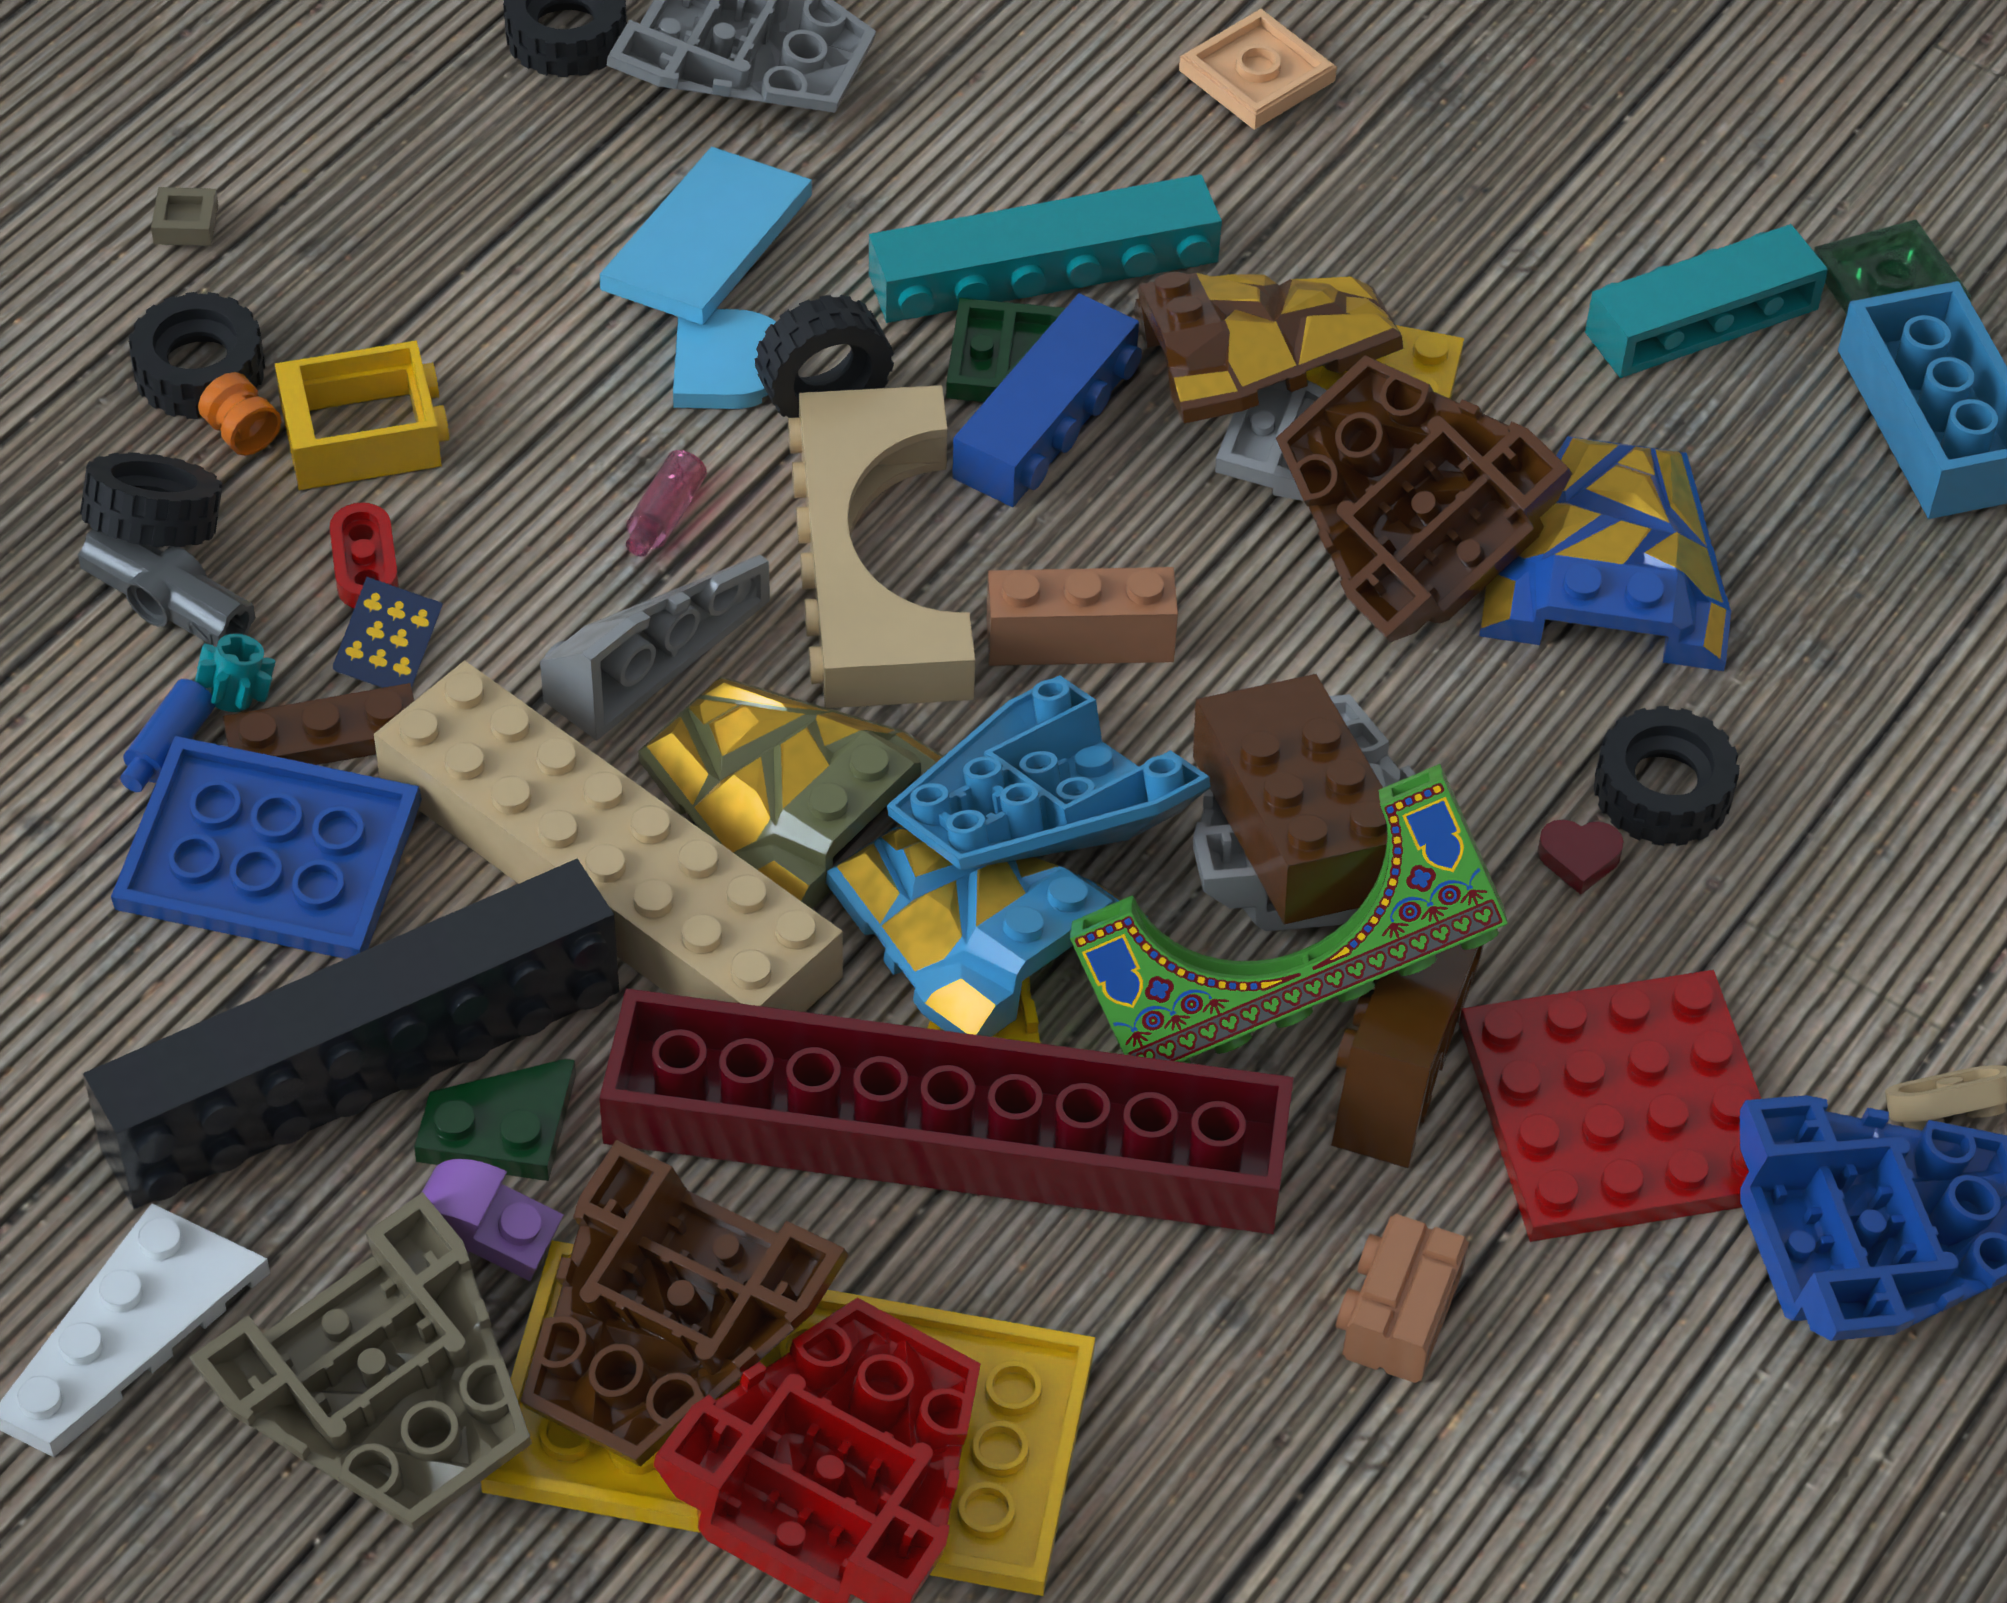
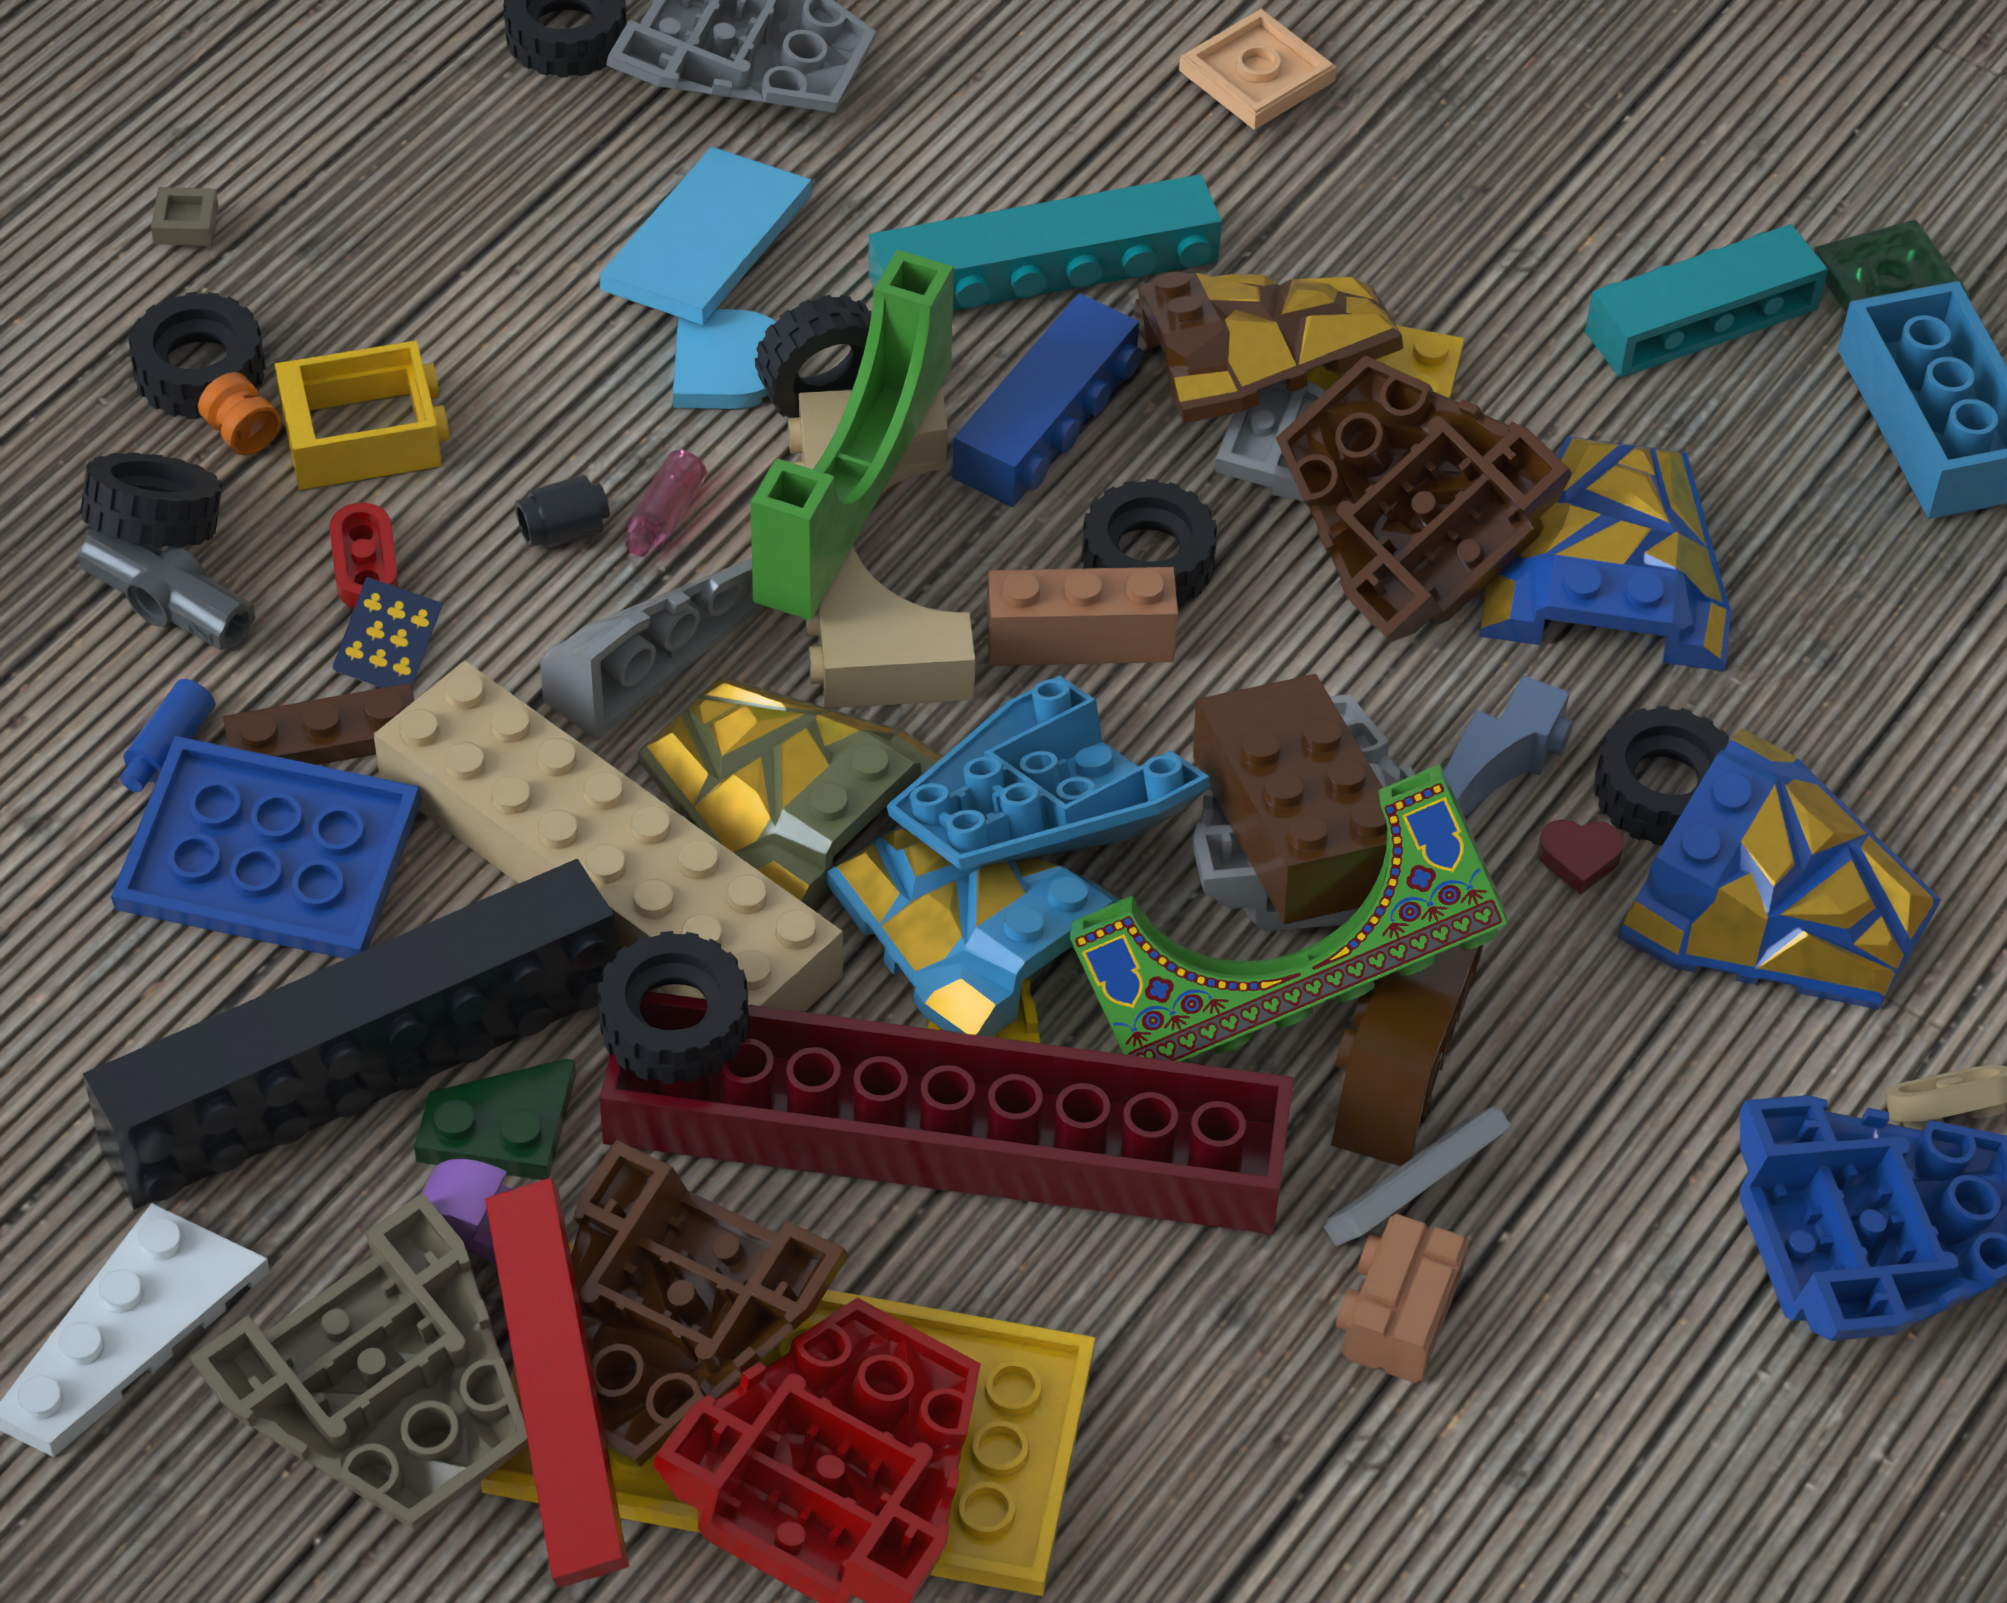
(235, 672): teal gear -> none
(556, 1384): none -> red tile
(562, 512): none -> black brick
(670, 961): none -> black tyre
(812, 516): none -> bright green arch
(990, 343): dark green wing -> none
(1159, 508): none -> black tyre
(1416, 1175): none -> light grey tile
(1506, 747): none -> sand blue slope
(1615, 1102): red plate -> none
(1779, 884): none -> wedge

